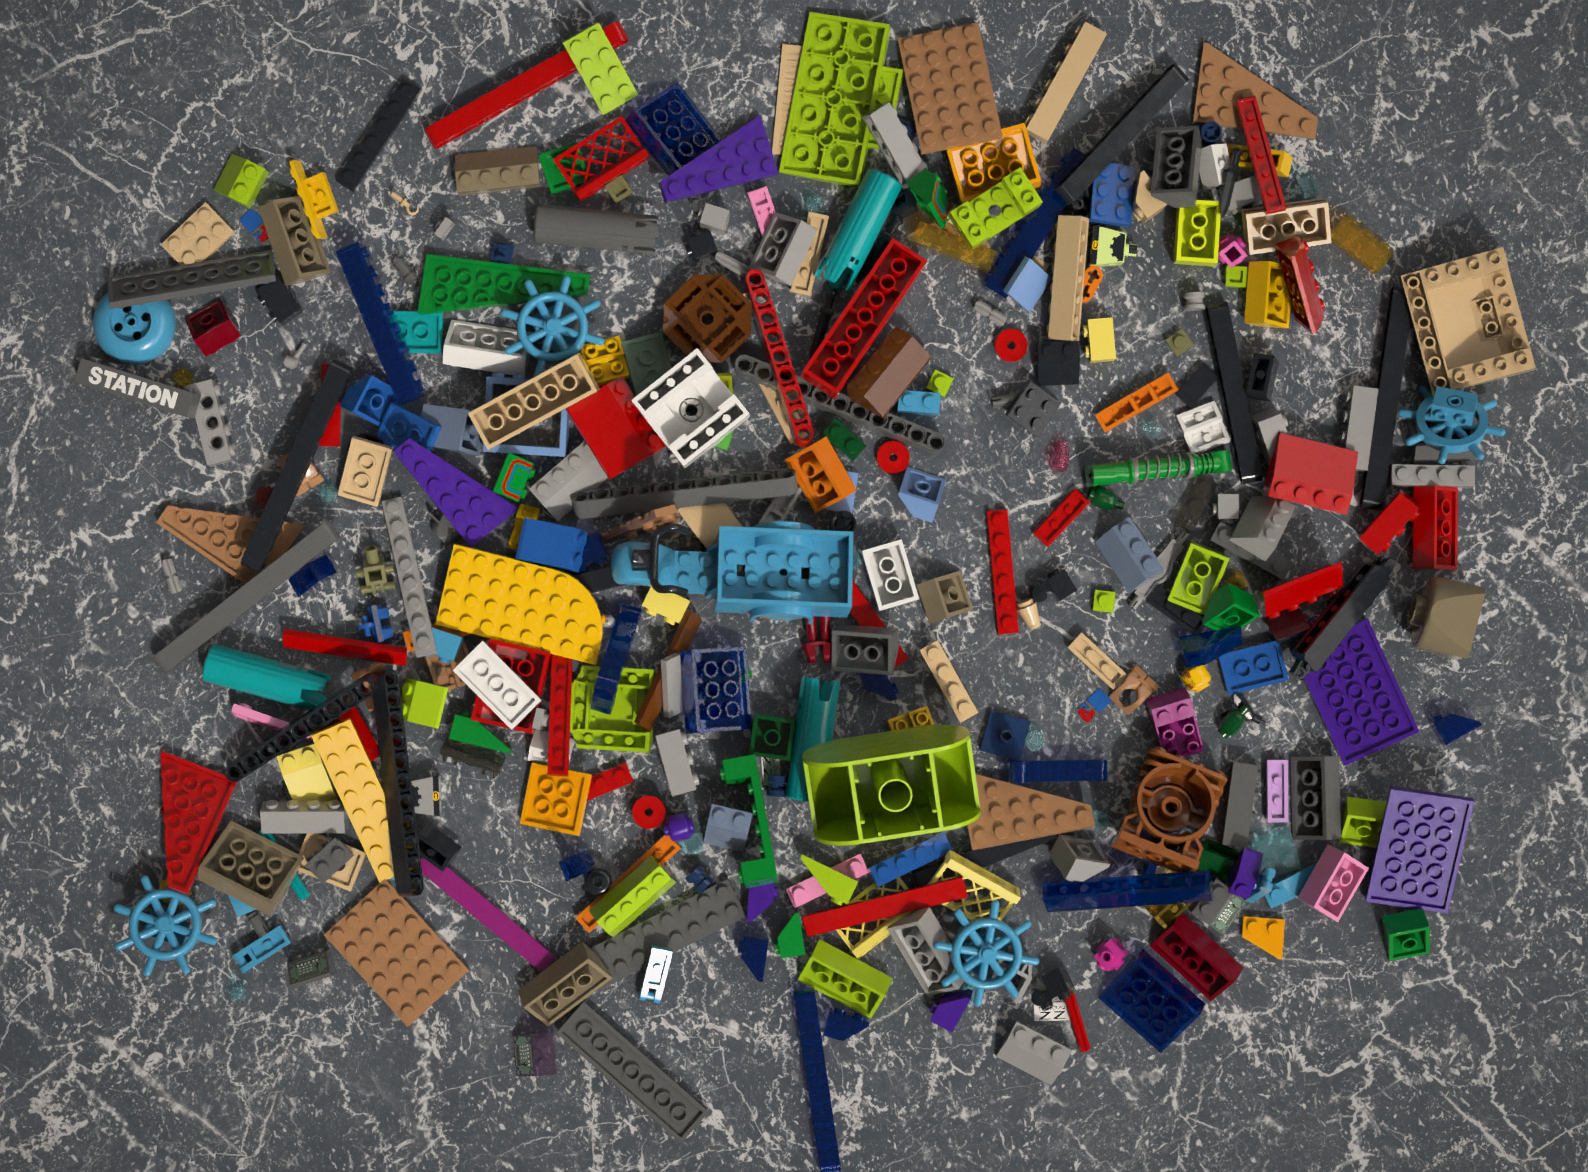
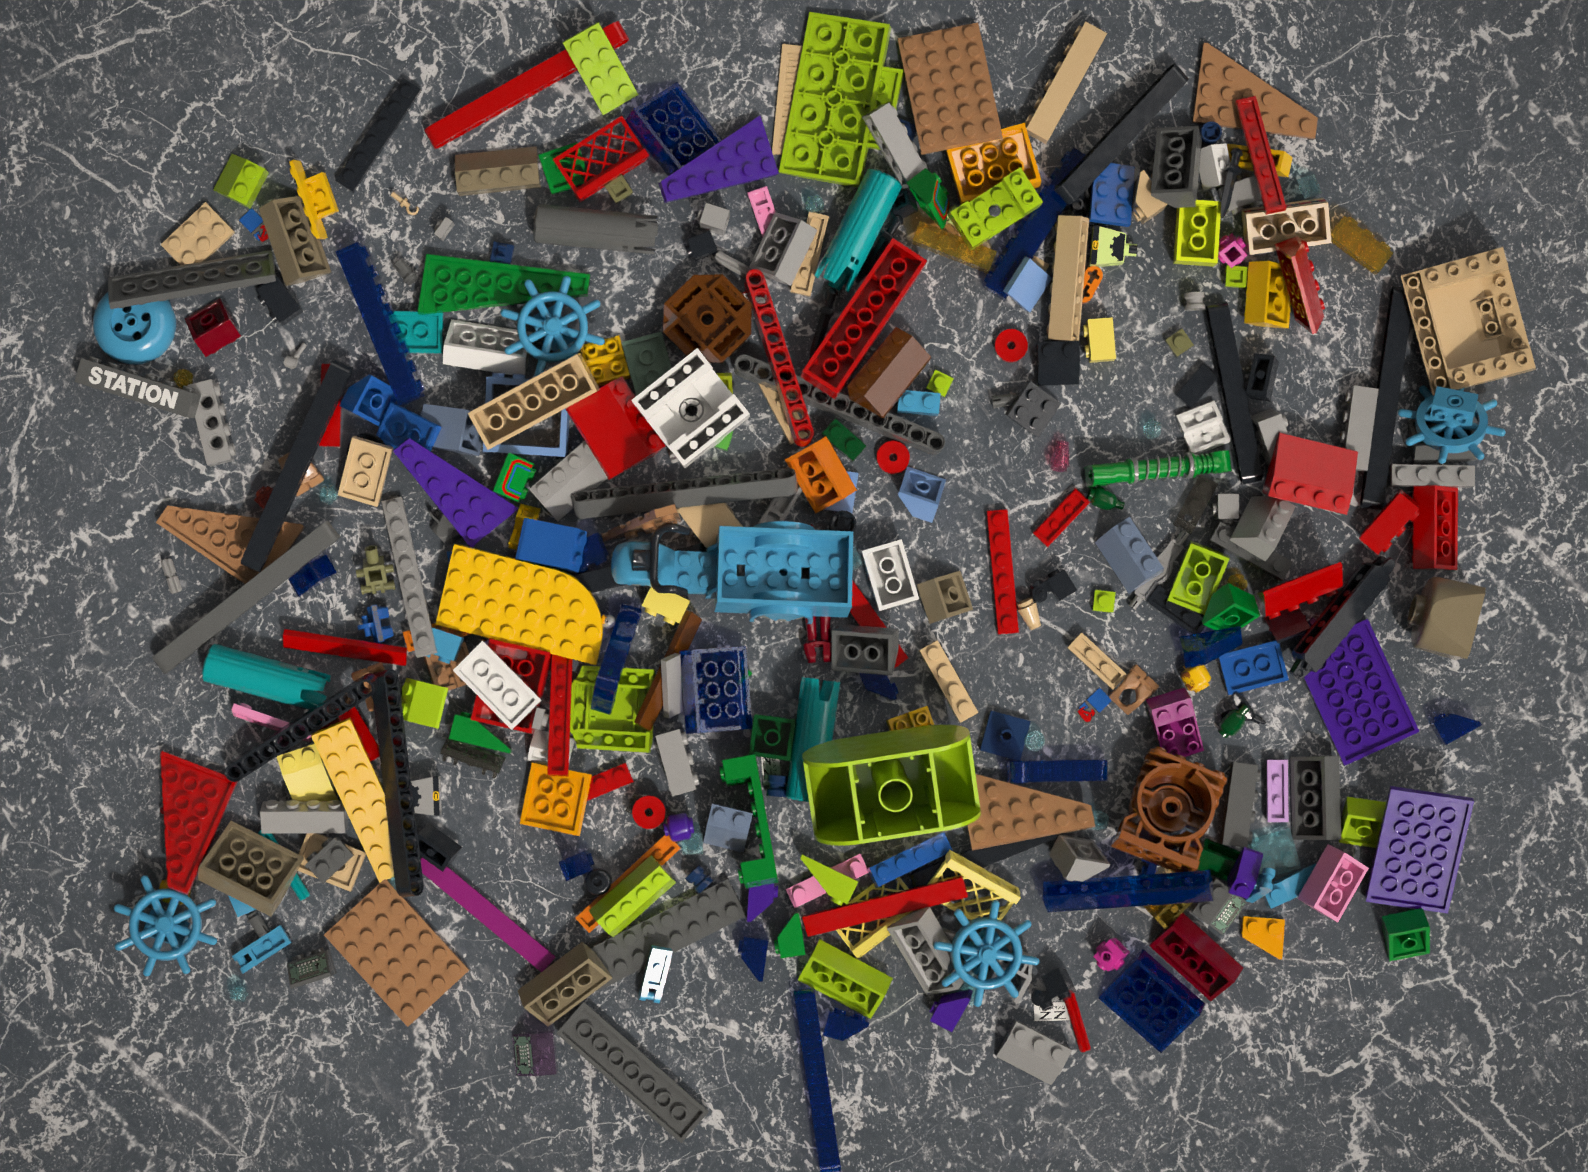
(994, 315): light grey piece -> none
(1137, 402): orange slope -> none

